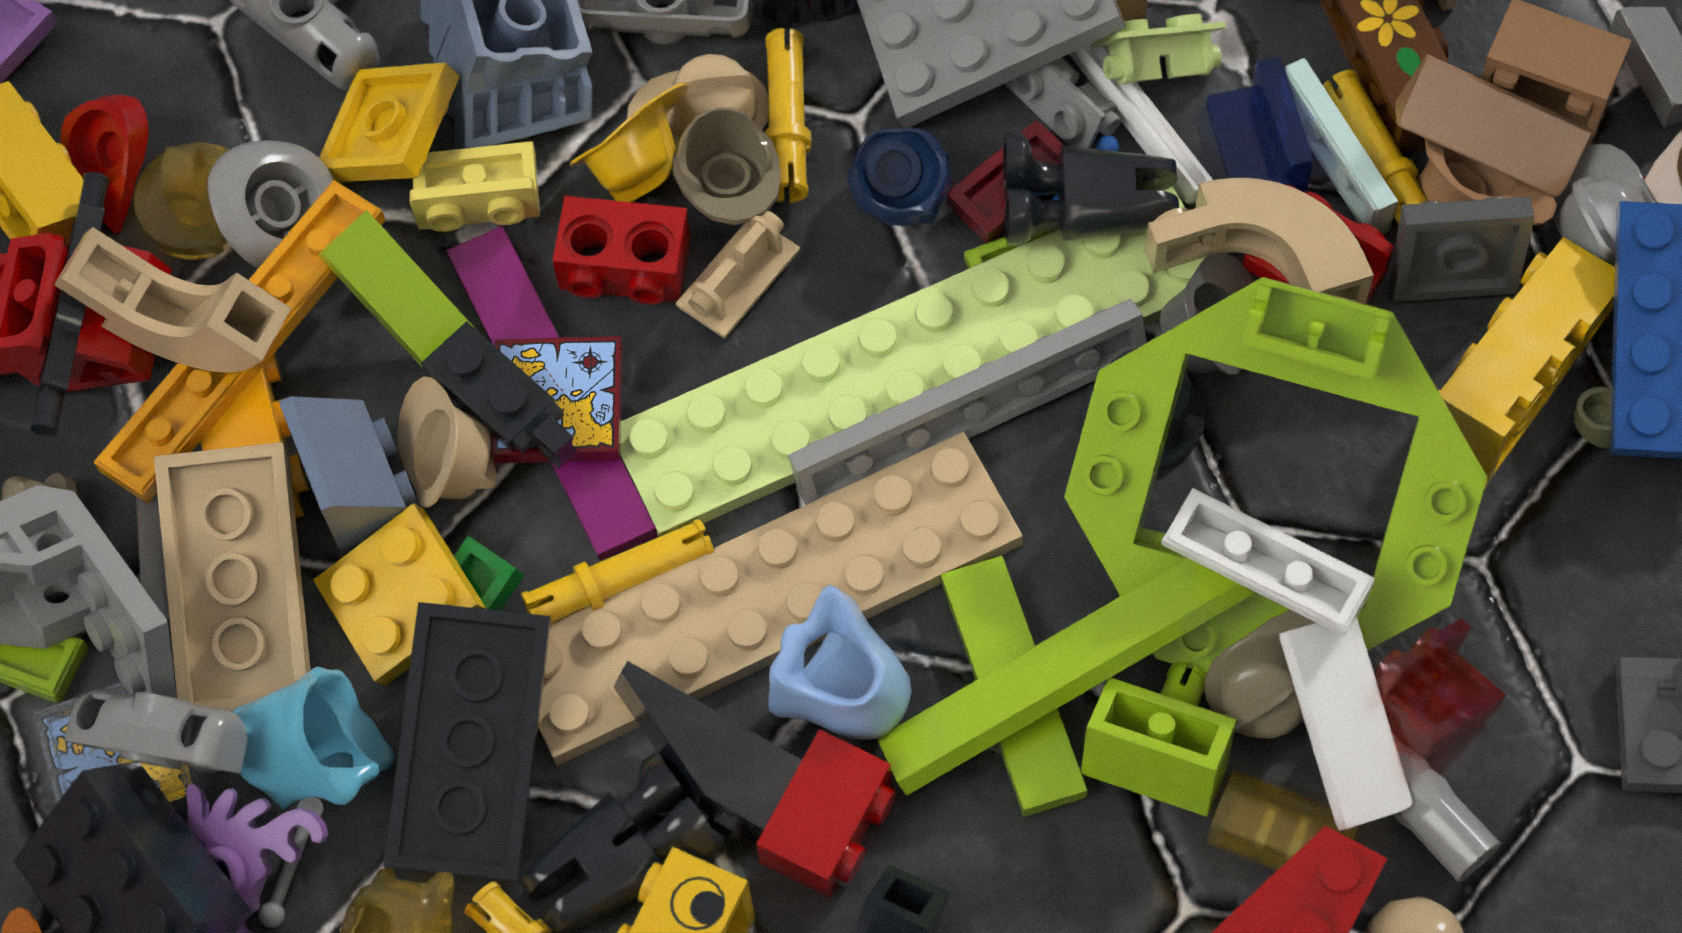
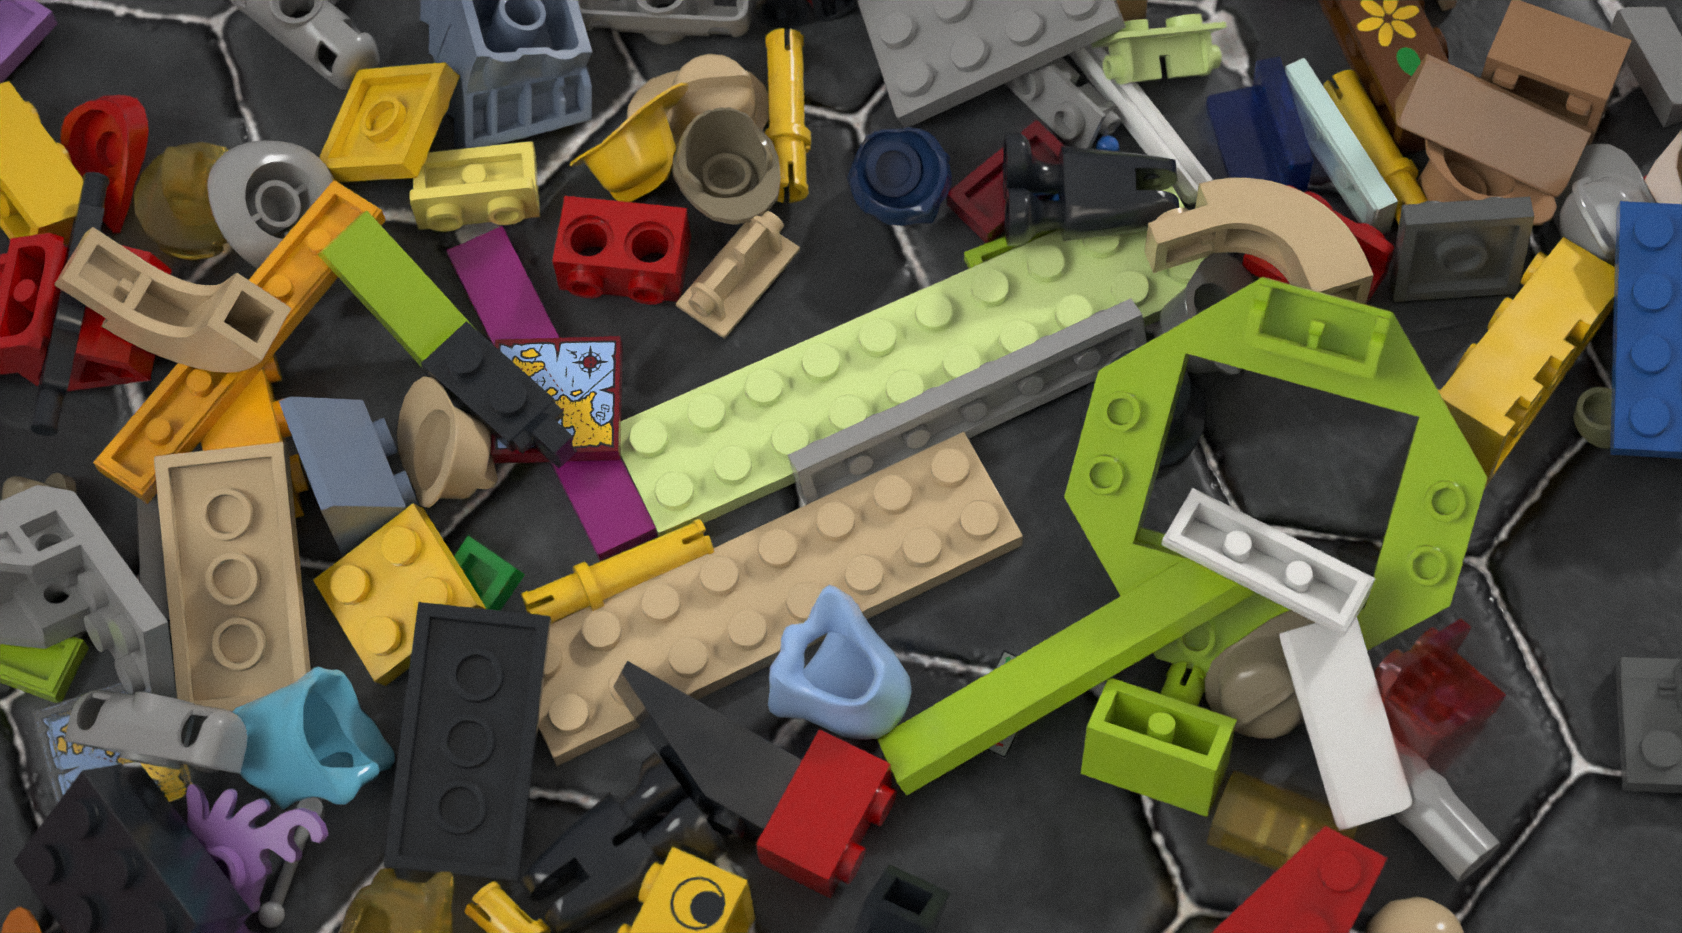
(992, 634): lime tile -> none

